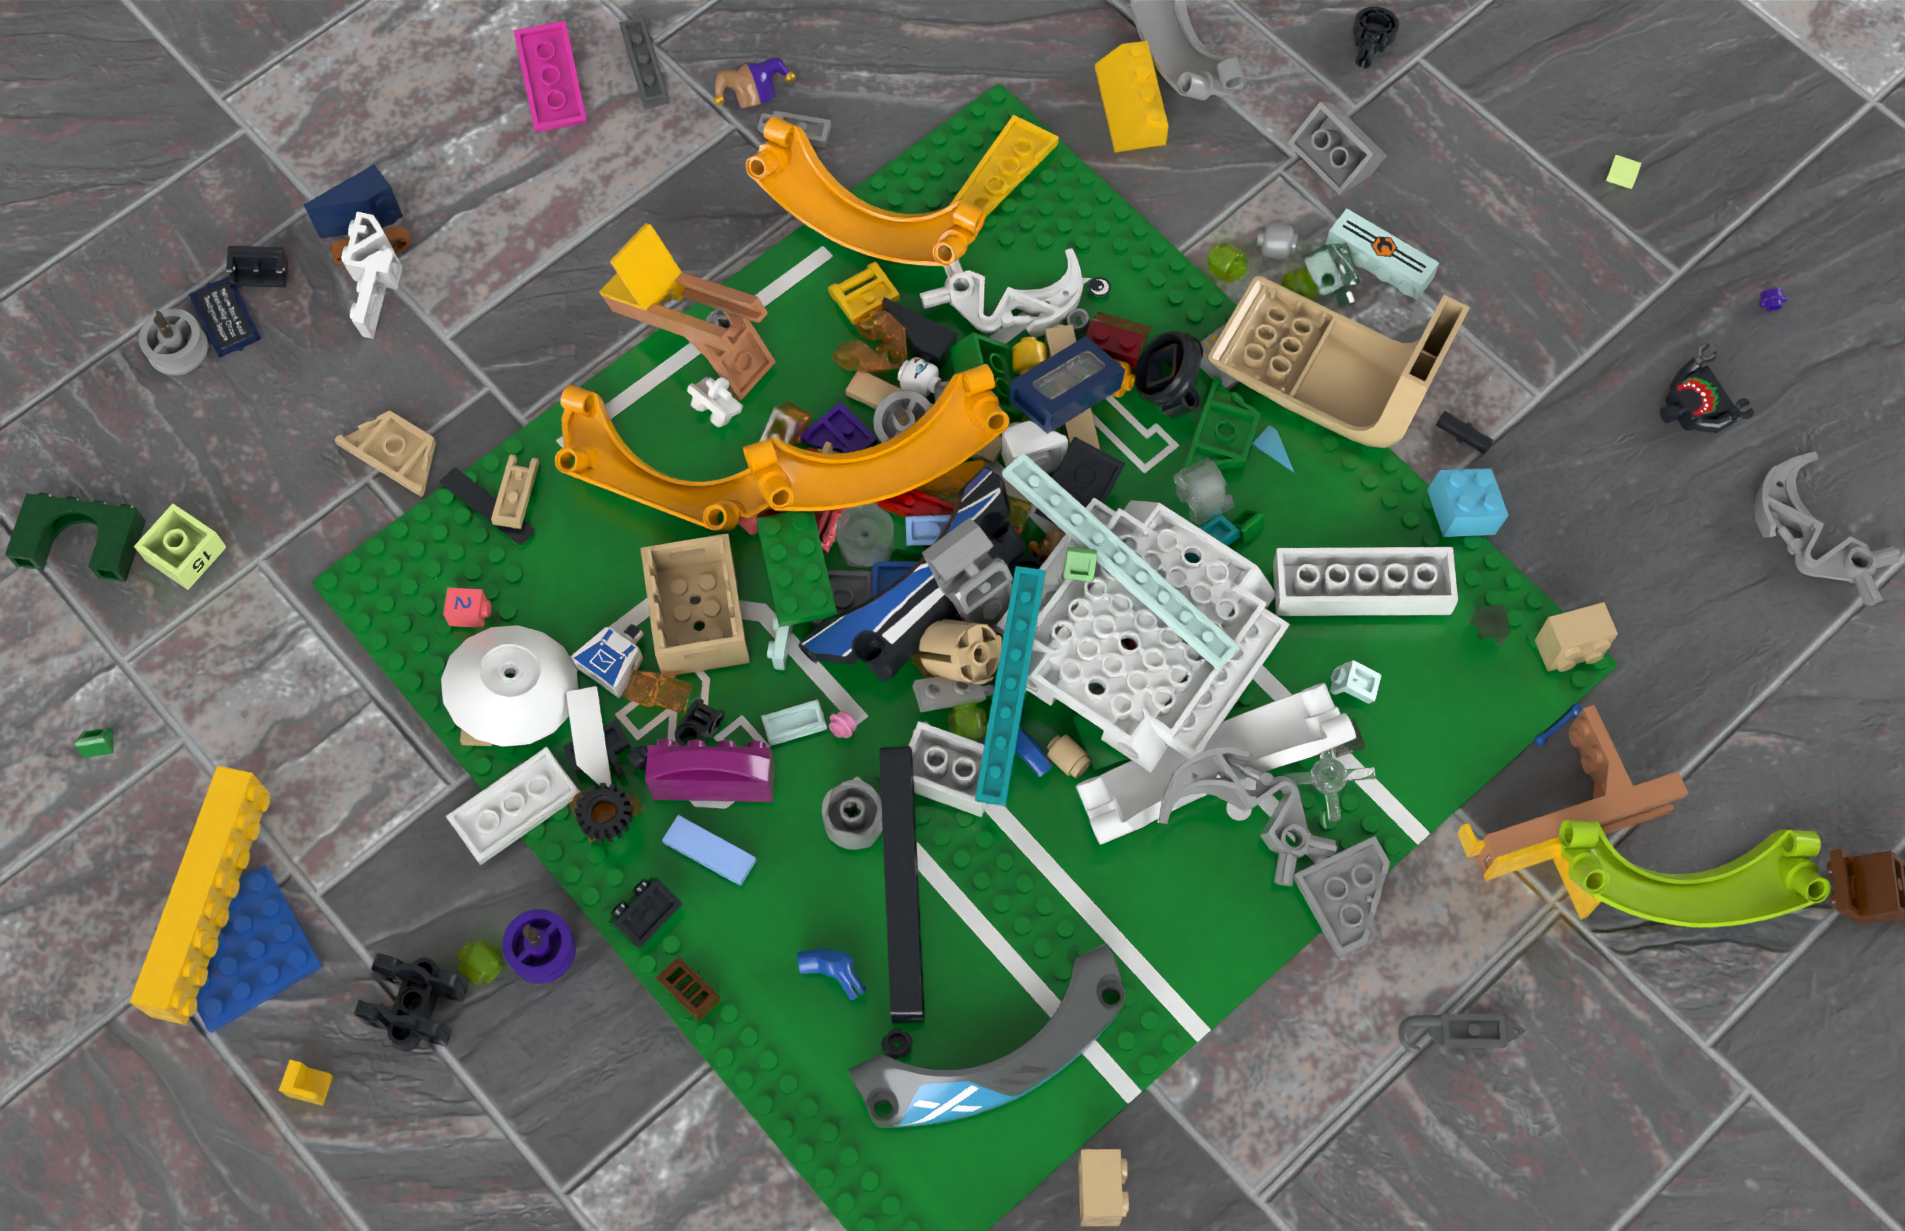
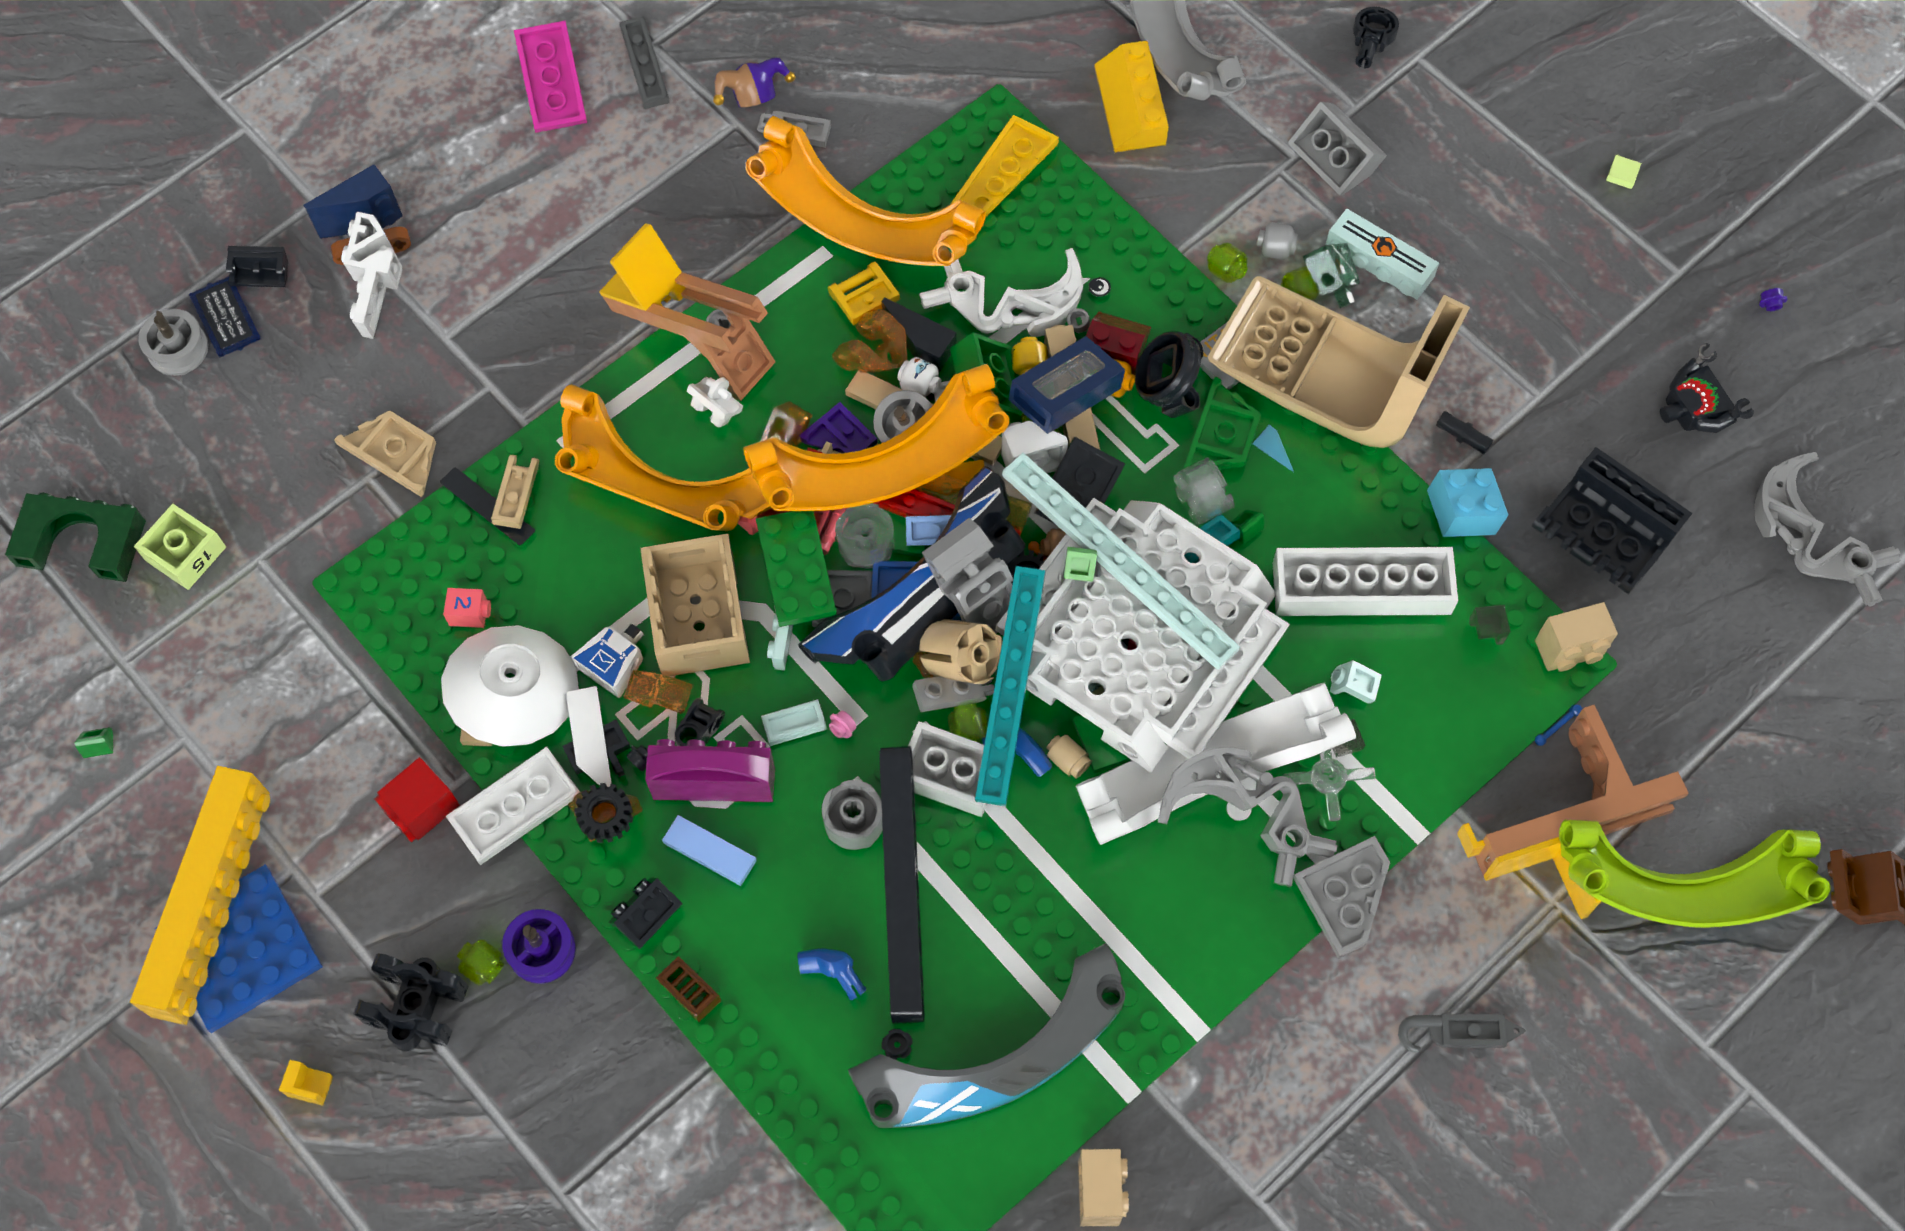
(416, 800): none -> red piece
(1613, 520): none -> black slope

